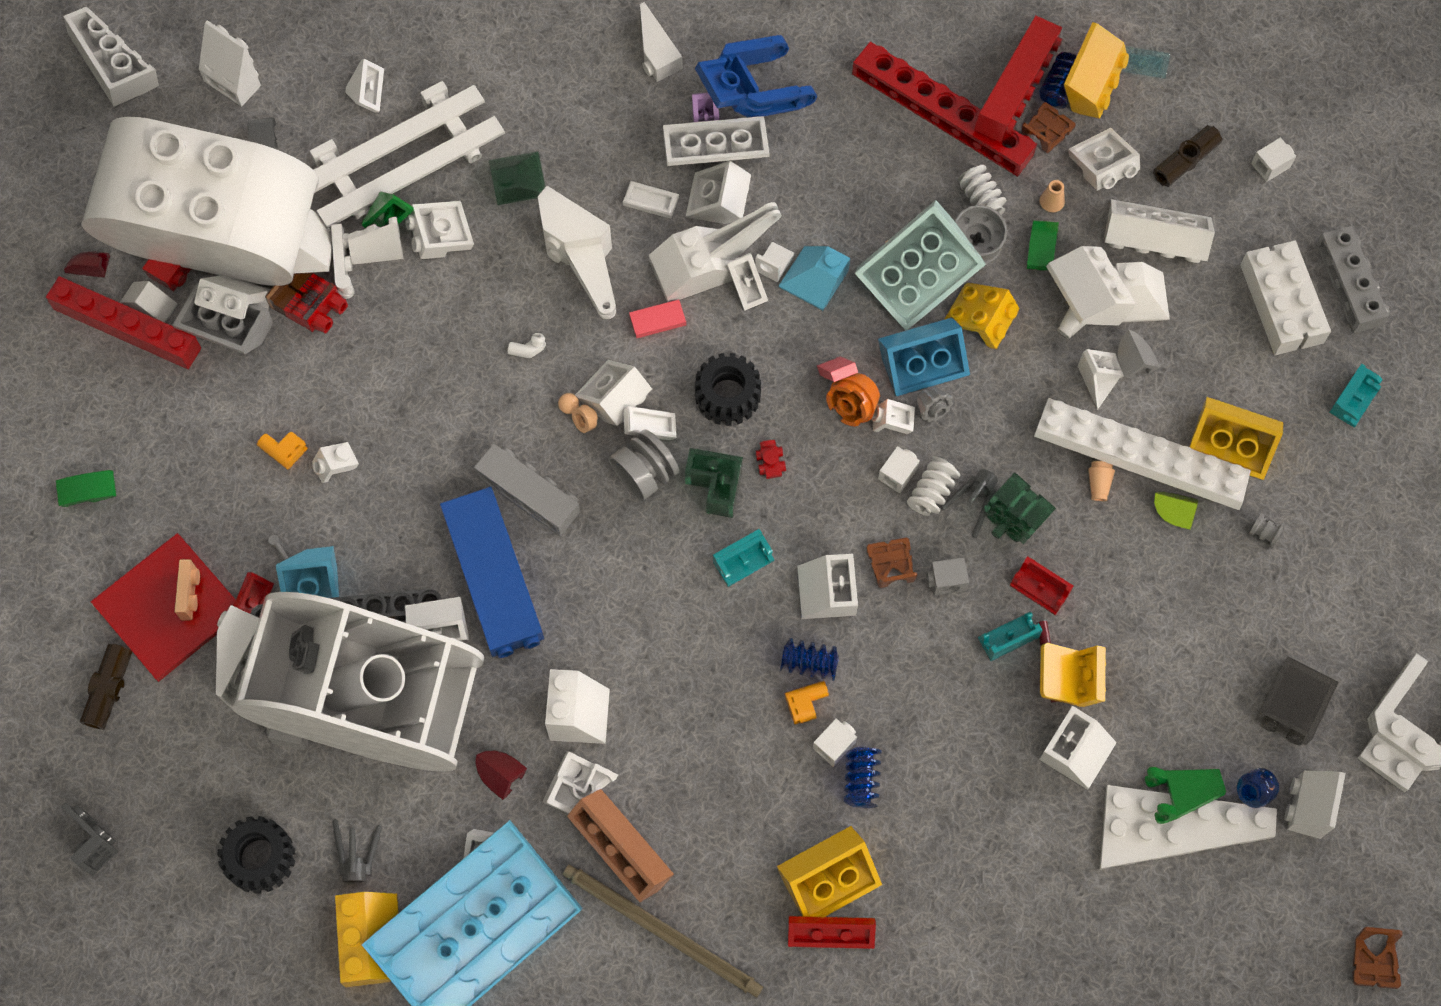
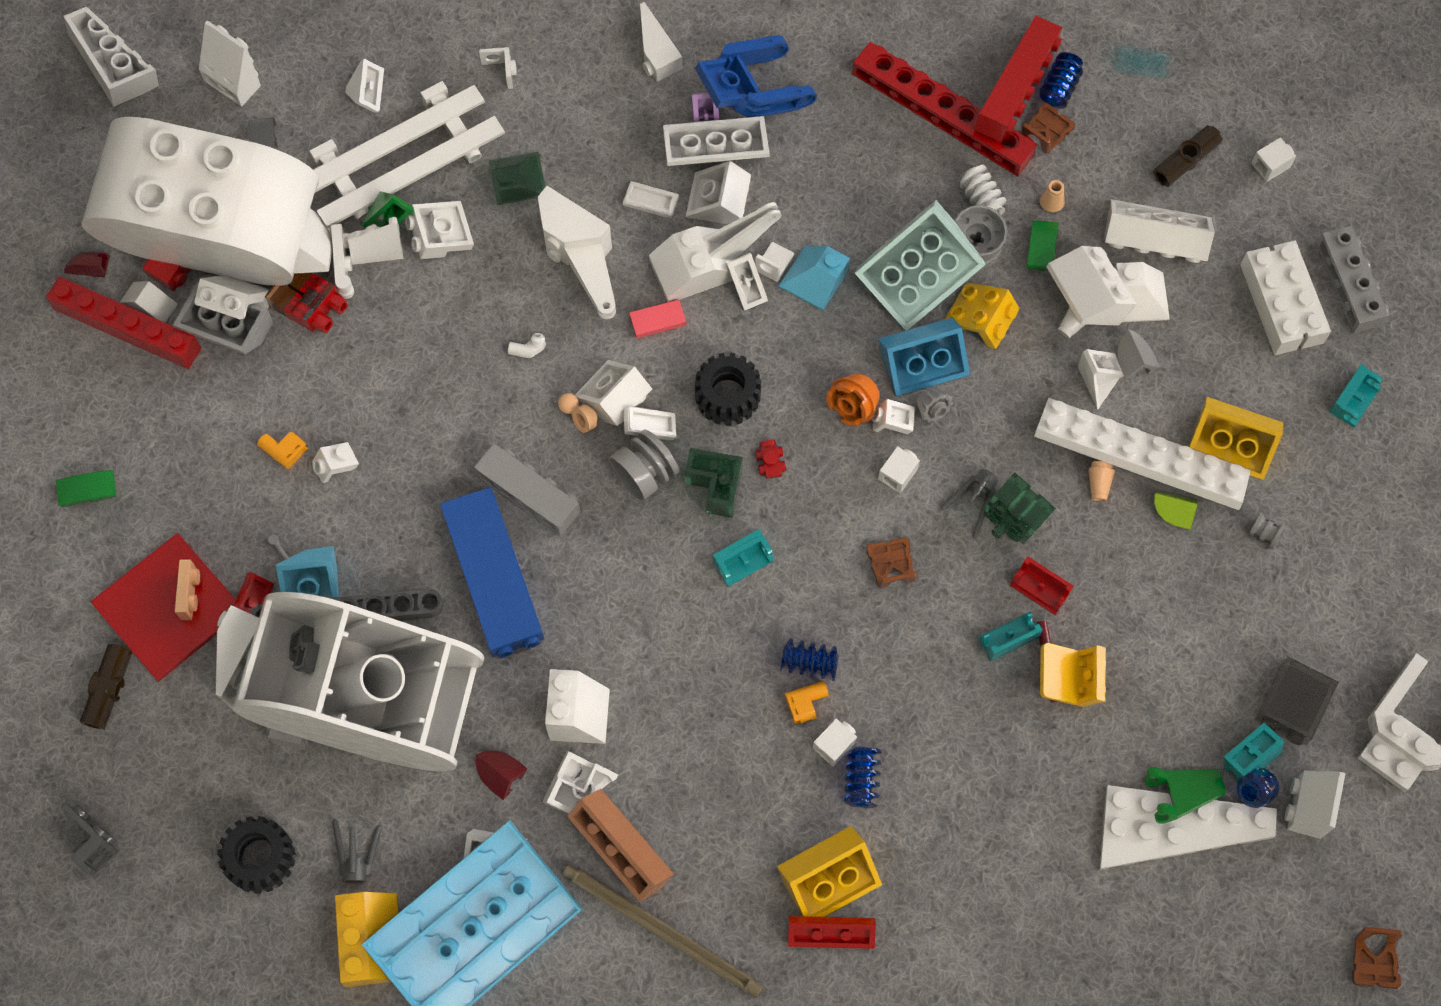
(439, 616): white slope -> none
(504, 53): none -> white bracket
(828, 587): white slope -> none
(837, 369): coral tile -> none
(933, 486): white piece -> none
(948, 576): light grey brick -> none
(1079, 748): white slope -> none
(1095, 72): yellow slope -> none
(1105, 159): white plate -> none
(1254, 752): none -> teal hinge

